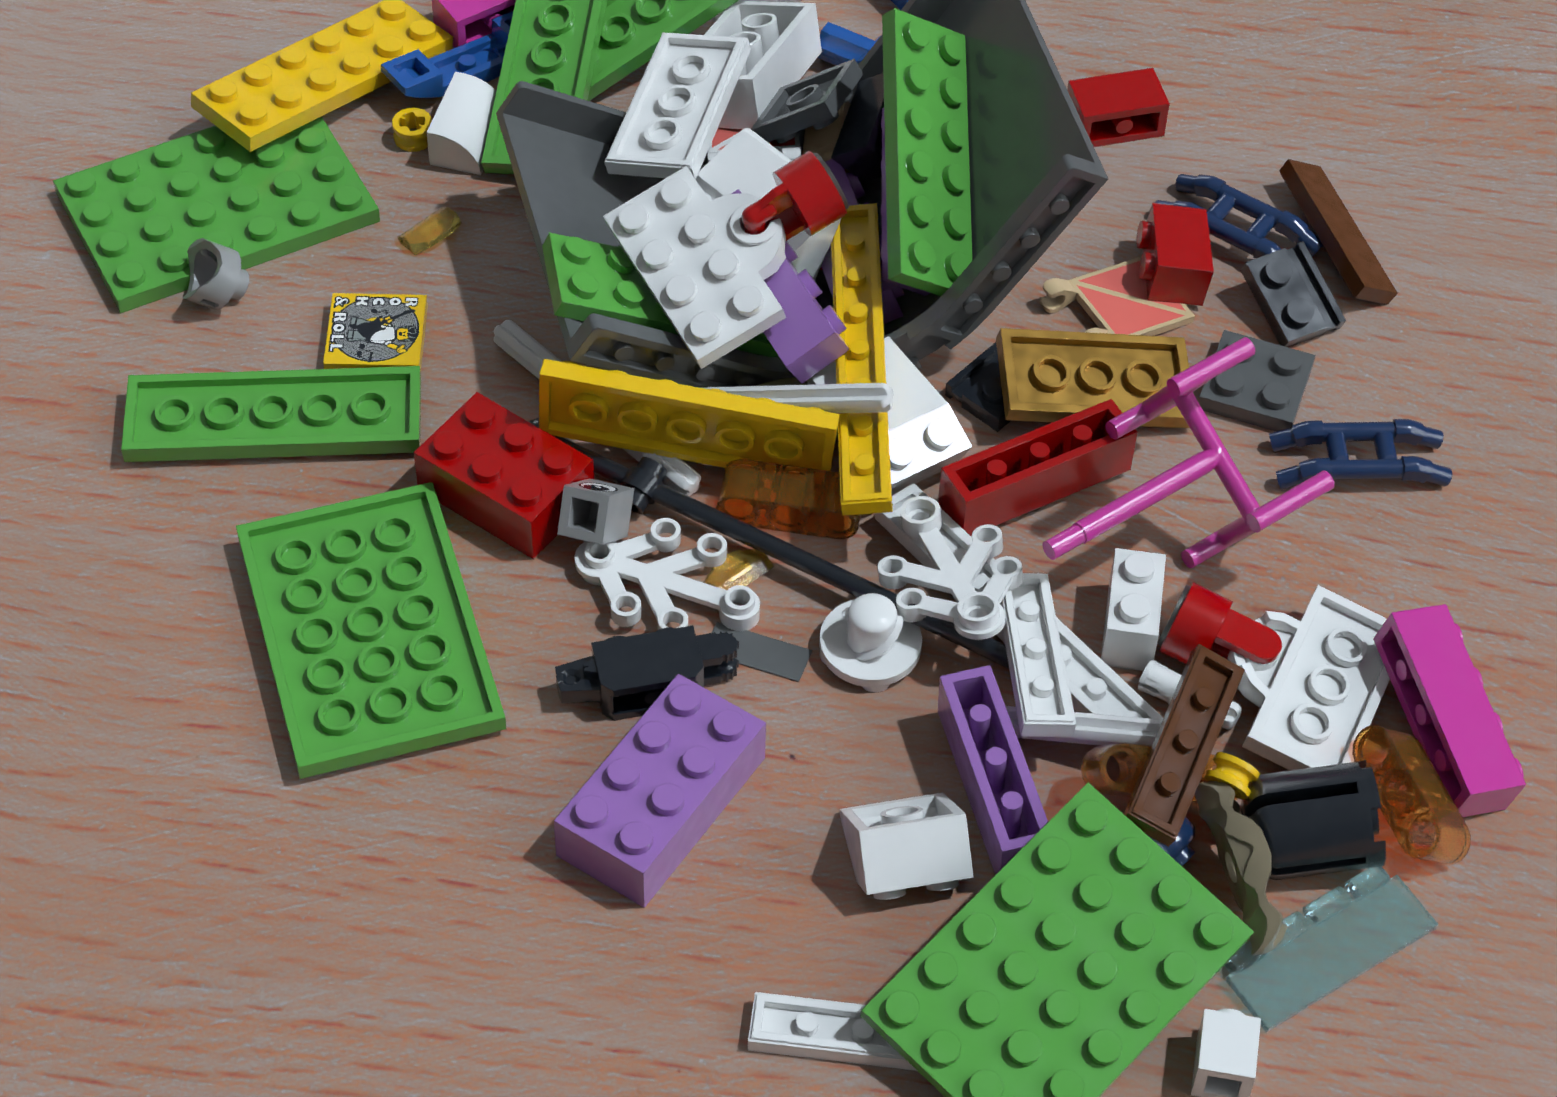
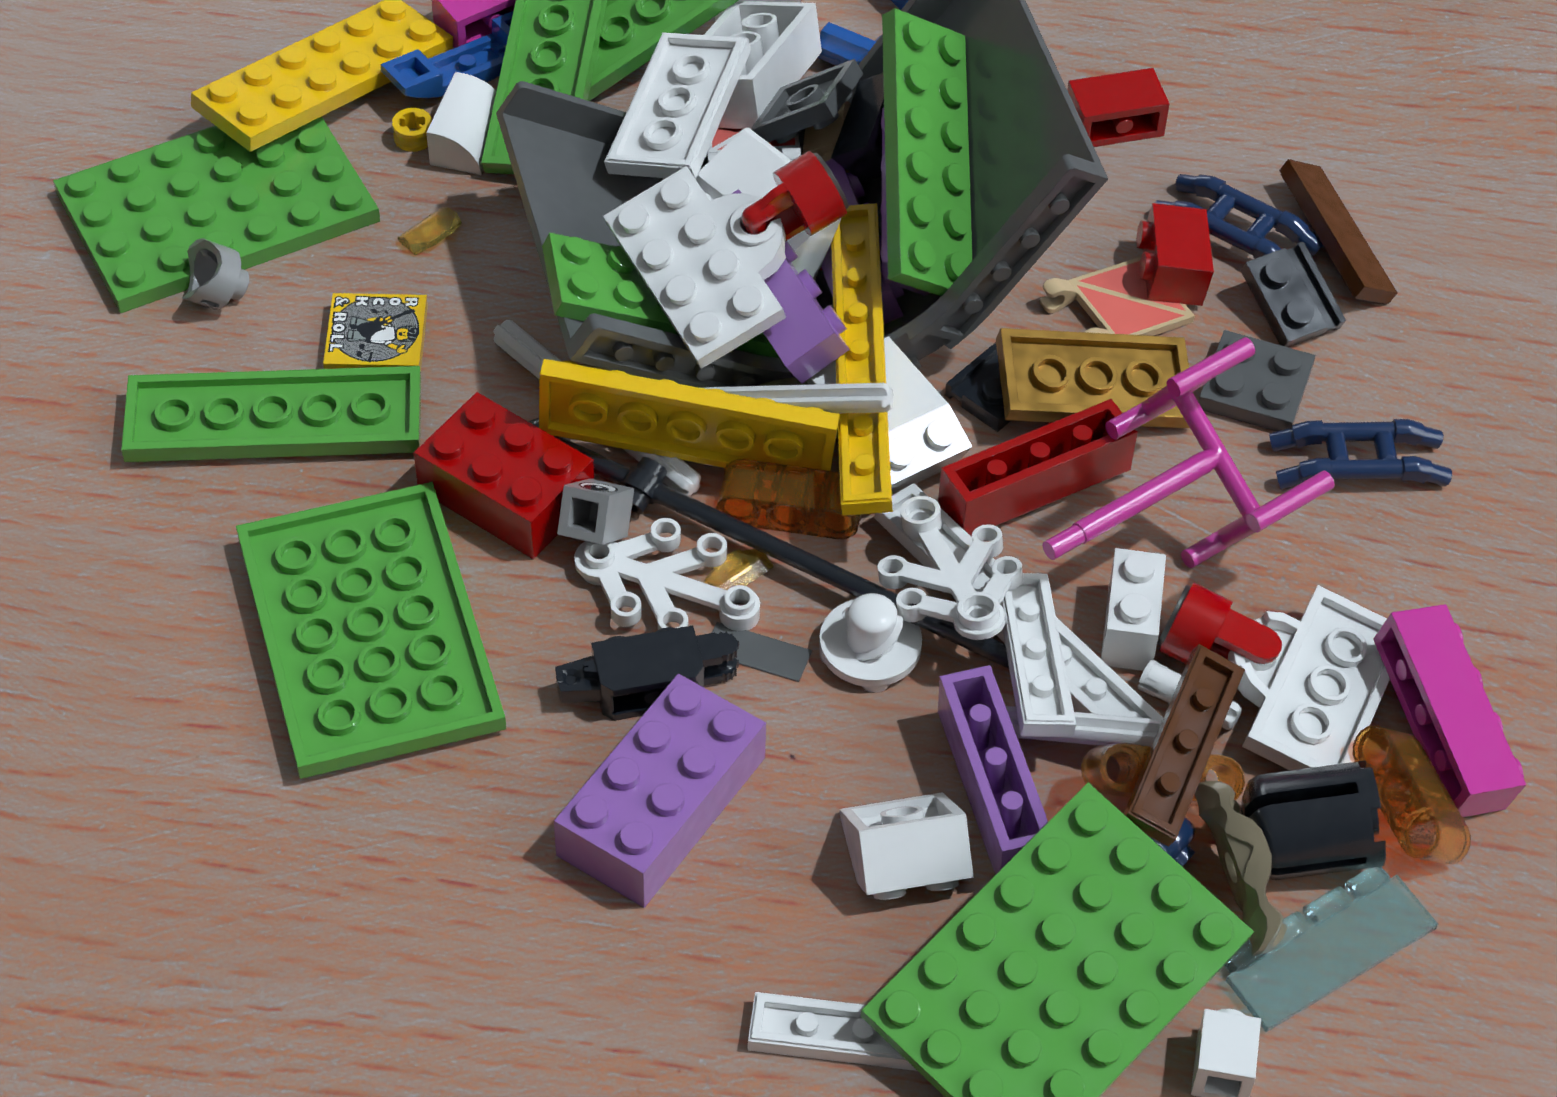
(1234, 773): yellow bush -> none

